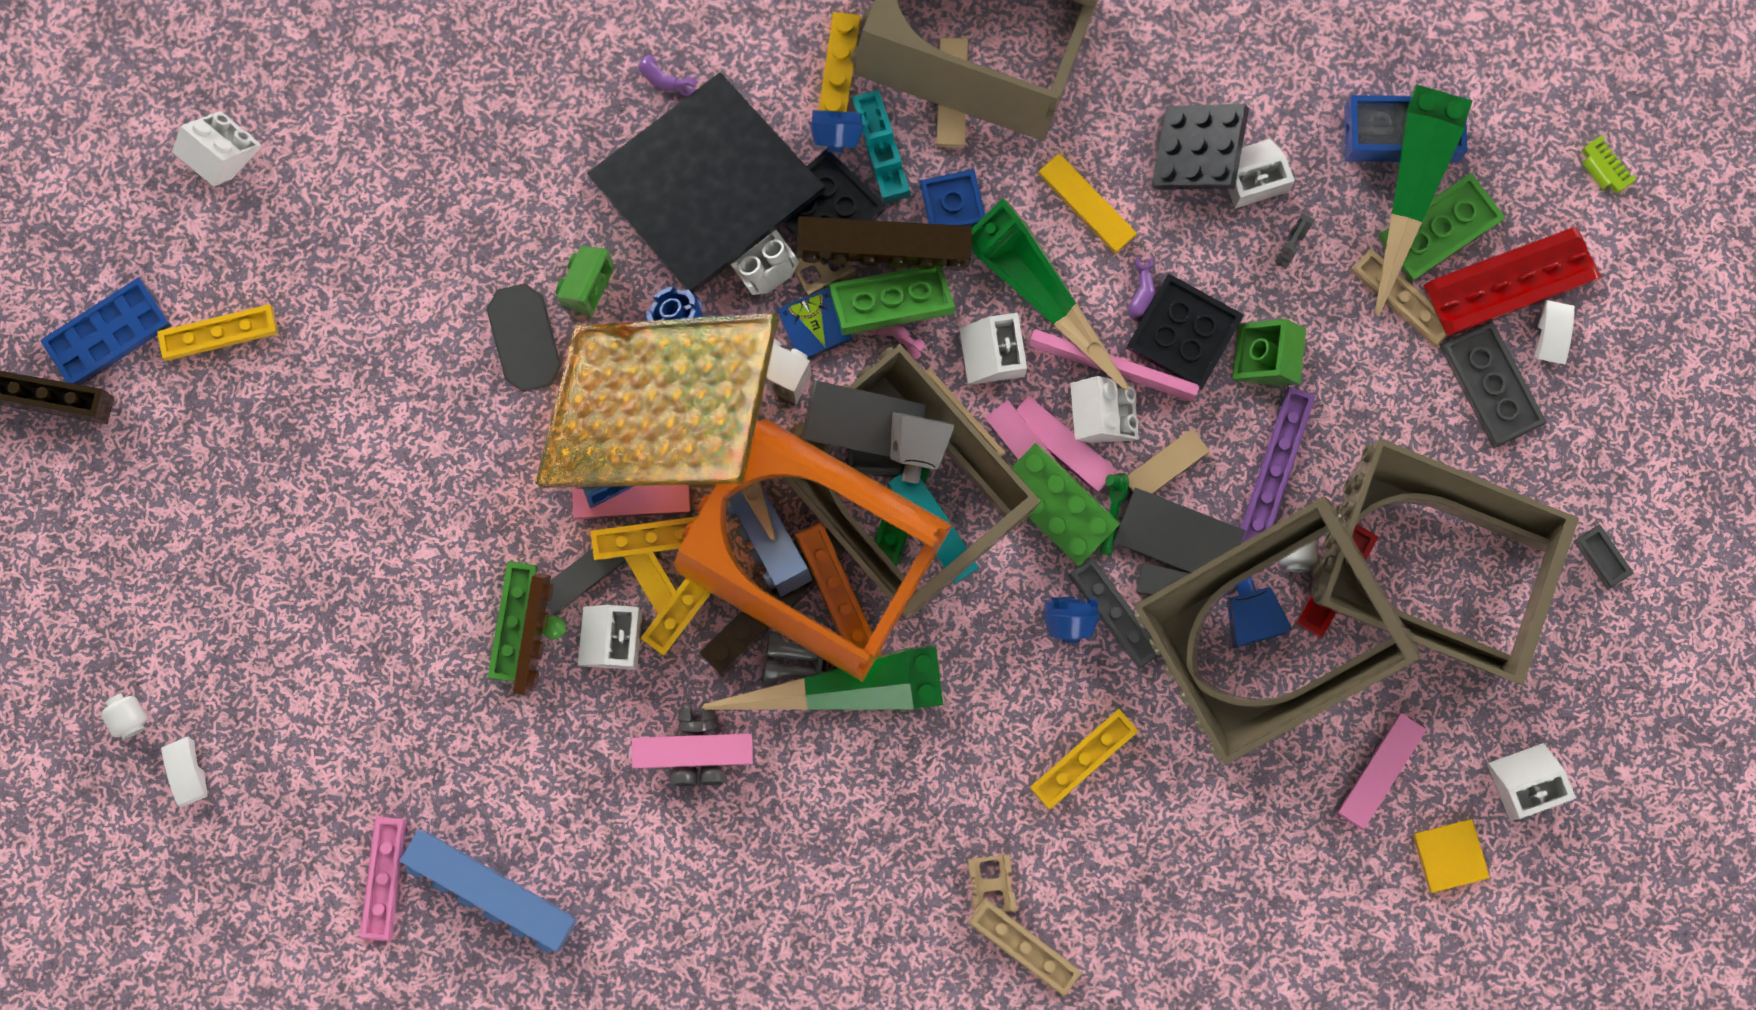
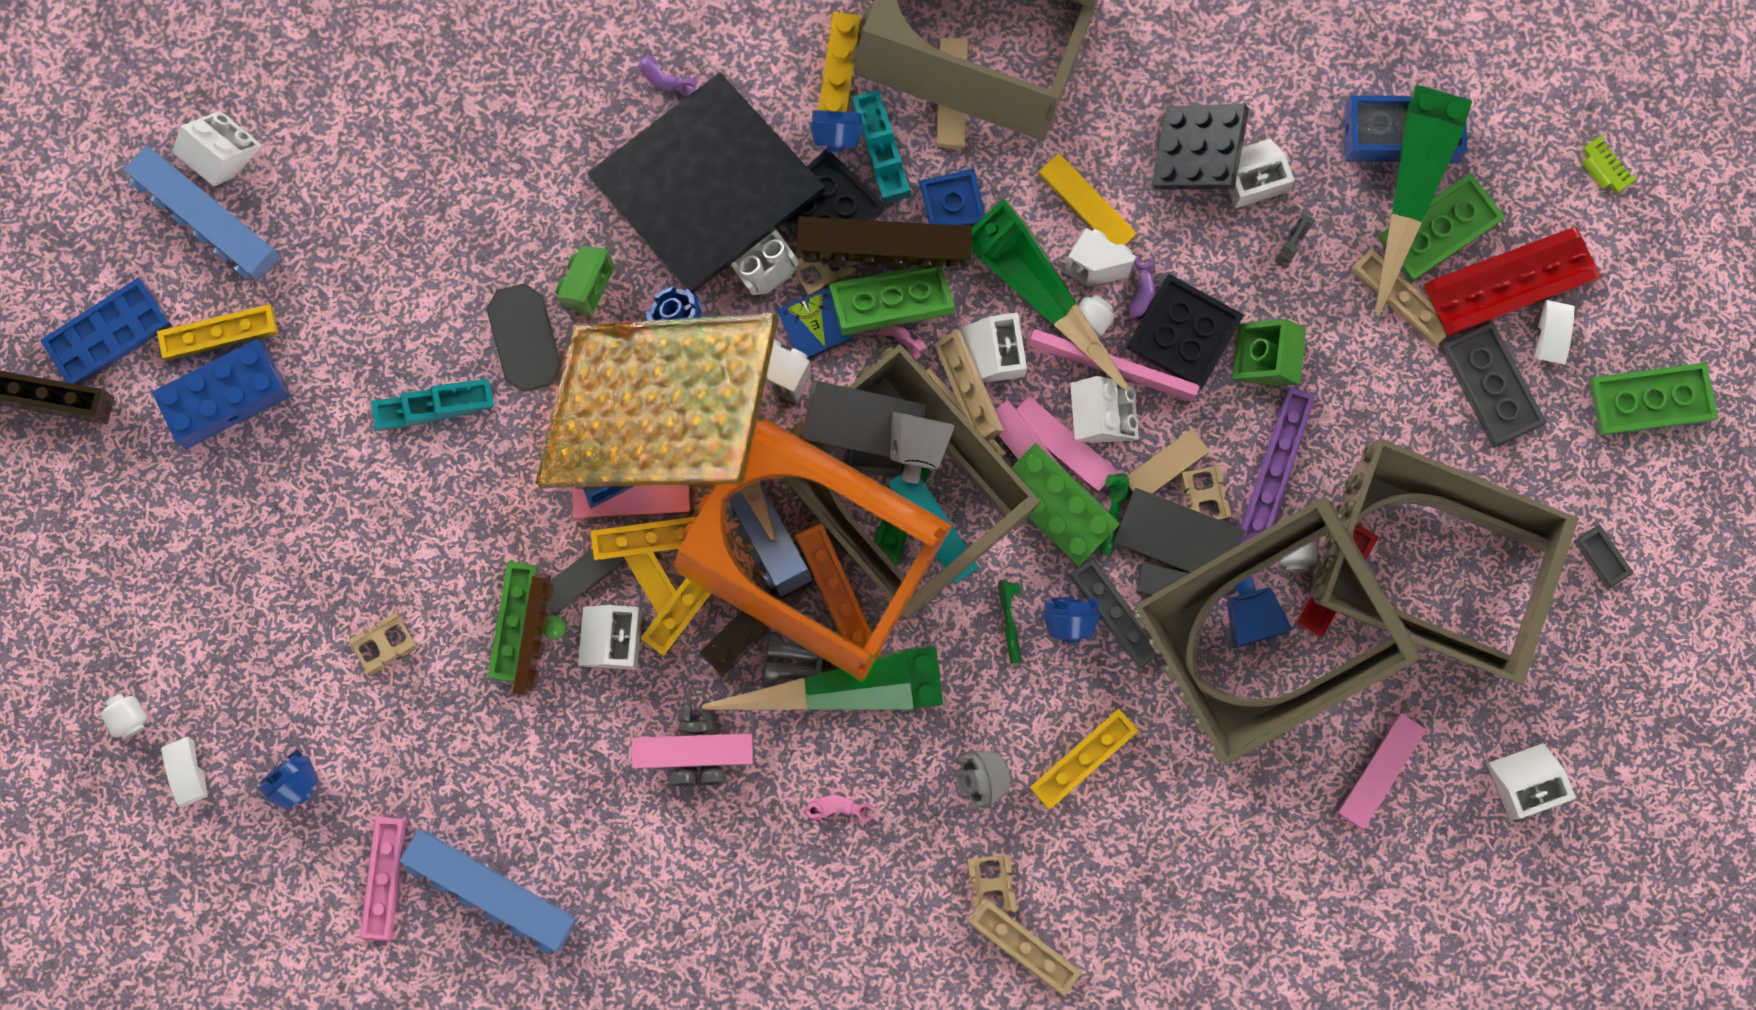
(202, 213): none -> medium blue brick
(221, 394): none -> blue brick
(289, 781): none -> blue cone
(387, 652): none -> tan piece
(432, 405): none -> teal slope
(834, 803): none -> bright pink arm
(968, 384): none -> tan tile
(983, 778): none -> light grey cone
(1006, 591): none -> green piece
(1097, 313): none -> white head
(1098, 260): none -> white slope
(1216, 493): none -> tan piece
(1451, 856): yellow tile -> none
(1653, 399): none -> bright green plate

